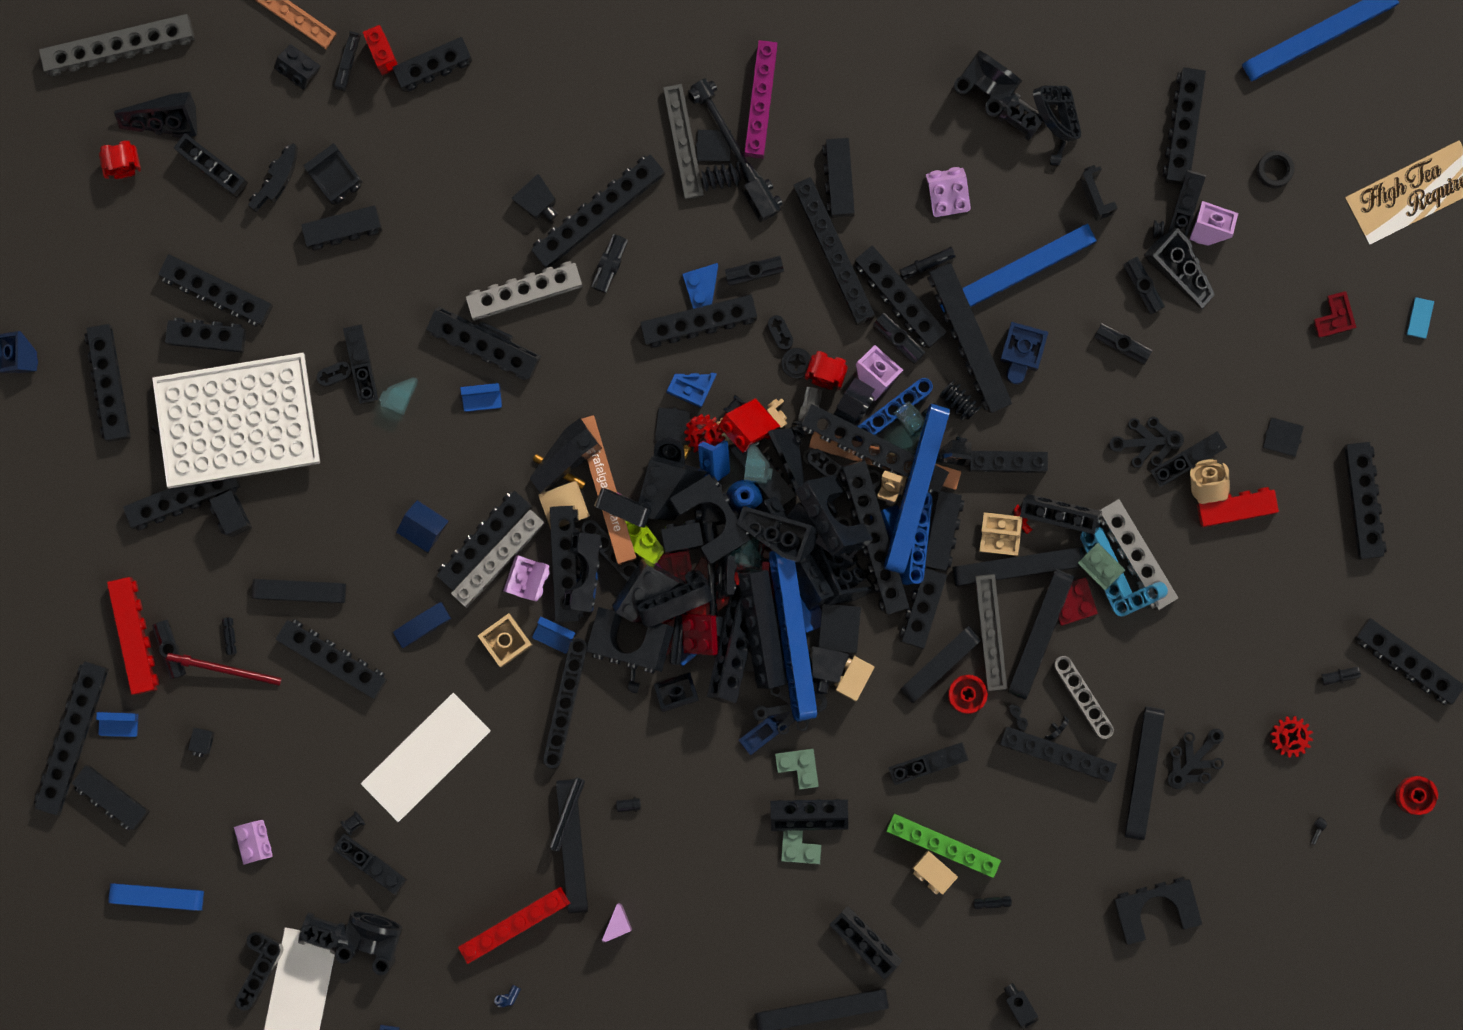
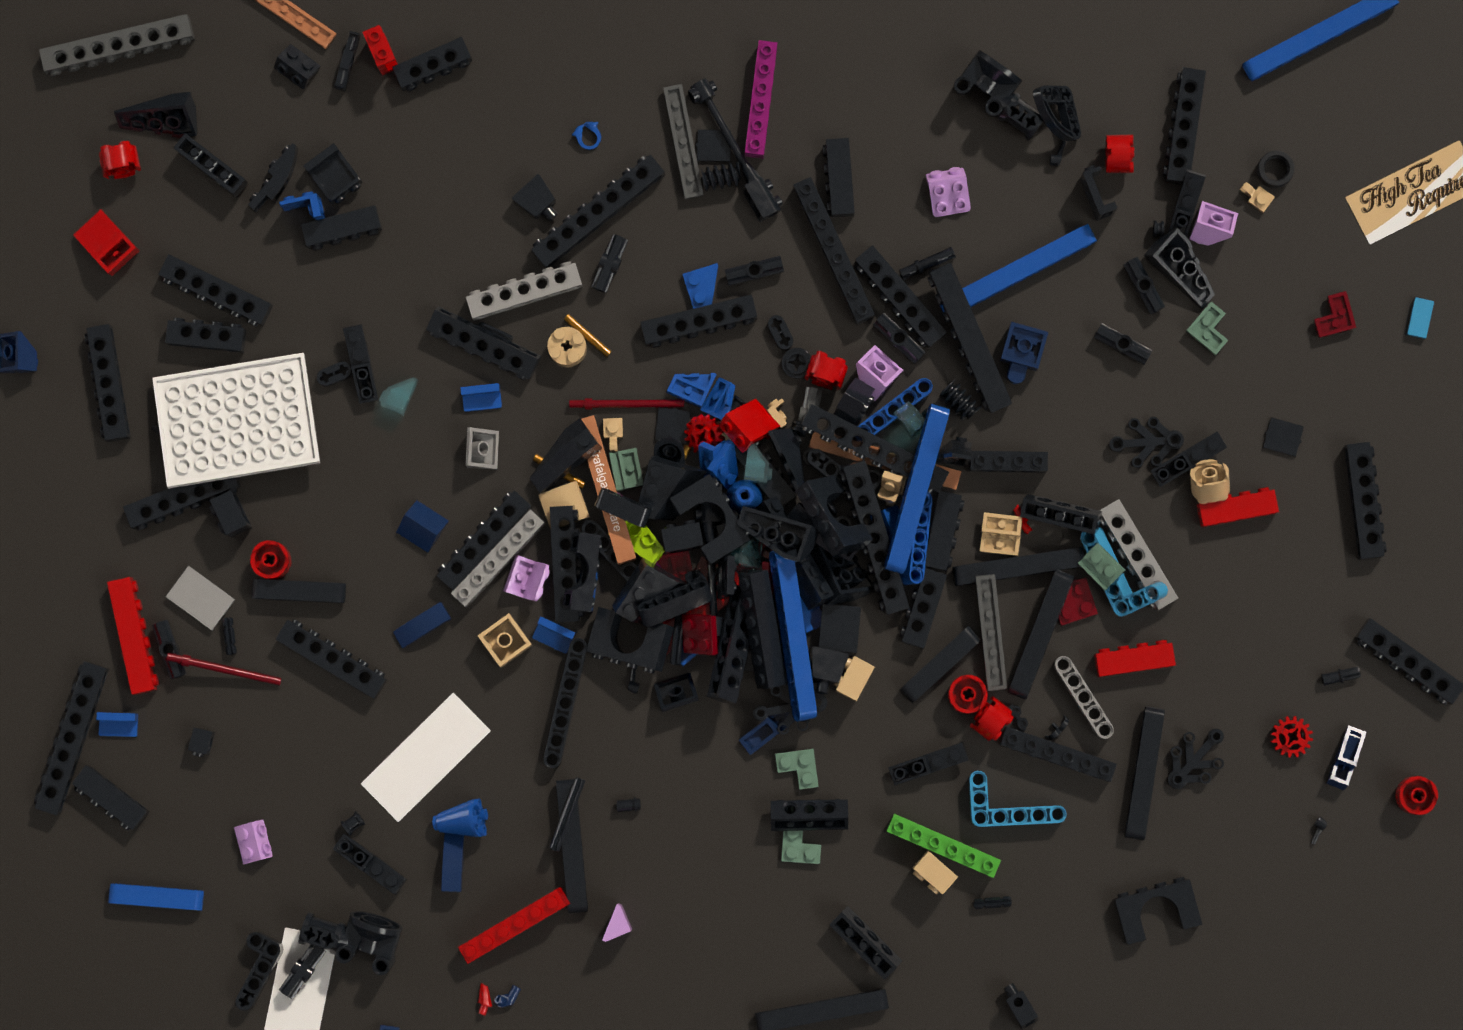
(106, 243): none -> red slope
(200, 598): none -> light grey tile
(260, 558): none -> red brick
(302, 971): none -> black piece
(308, 199): none -> blue bracket
(452, 863): none -> dark blue slope
(463, 819): none -> blue cone
(482, 448): none -> light grey slope
(484, 999): none -> red bar
(572, 356): none -> tan brick
(578, 134): none -> blue piece
(587, 335): none -> pearl gold bar
(588, 403): none -> dark red bar
(612, 430): none -> tan plate
(626, 469): none -> sand green plate
(719, 399): none -> blue wing
(725, 465): none -> blue wing
(991, 719): none -> red brick
(1008, 812): none -> dark azure beam
(1119, 154): none -> red brick
(1134, 659): none -> red brick
(1203, 329): none -> sand green plate
(1258, 198): none -> tan plate
(1346, 758): none -> dark blue slope

